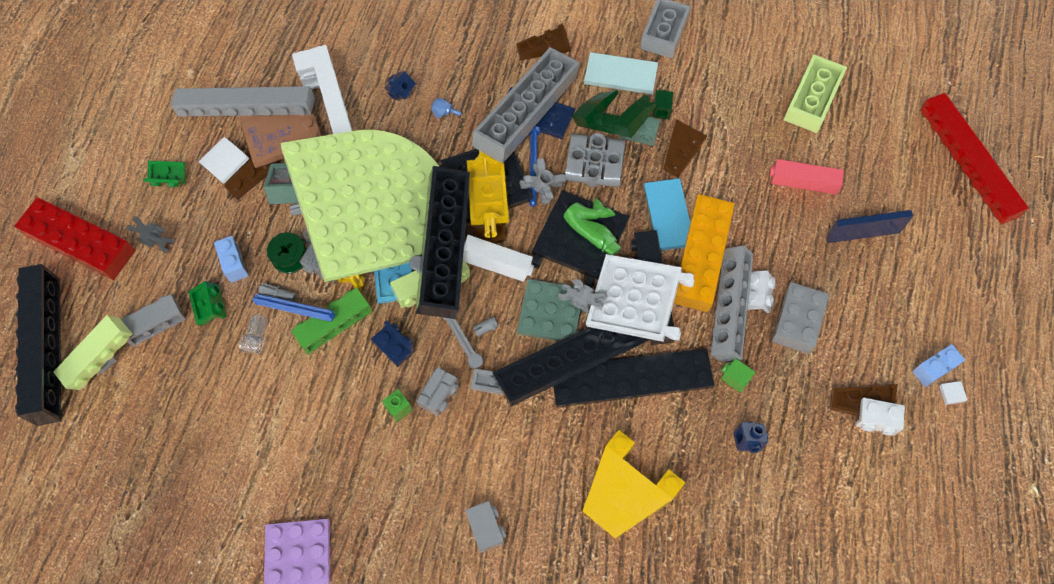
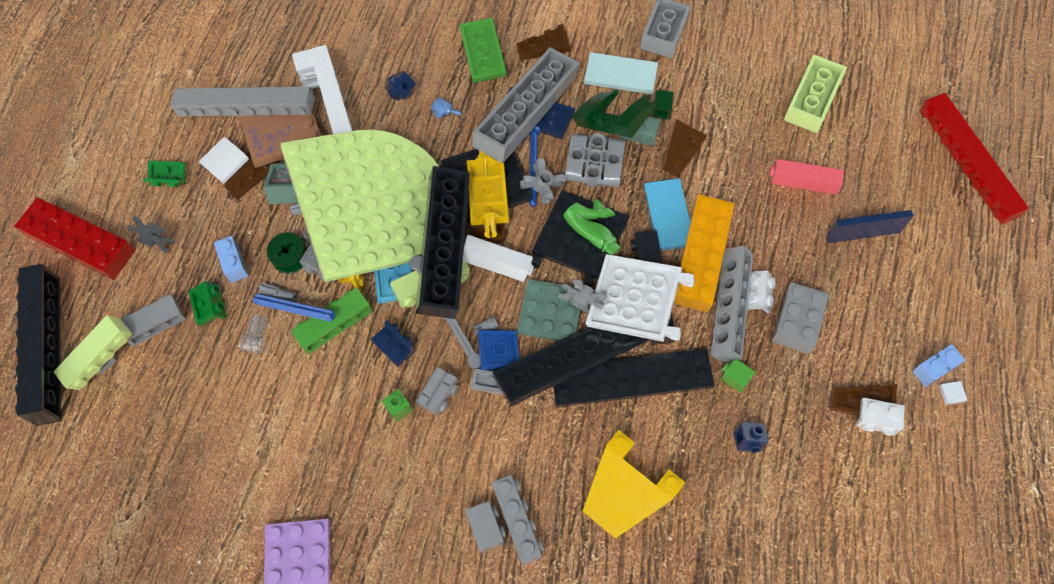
(482, 50): none -> bright green plate
(497, 348): none -> blue tile
(515, 515): none -> light grey brick

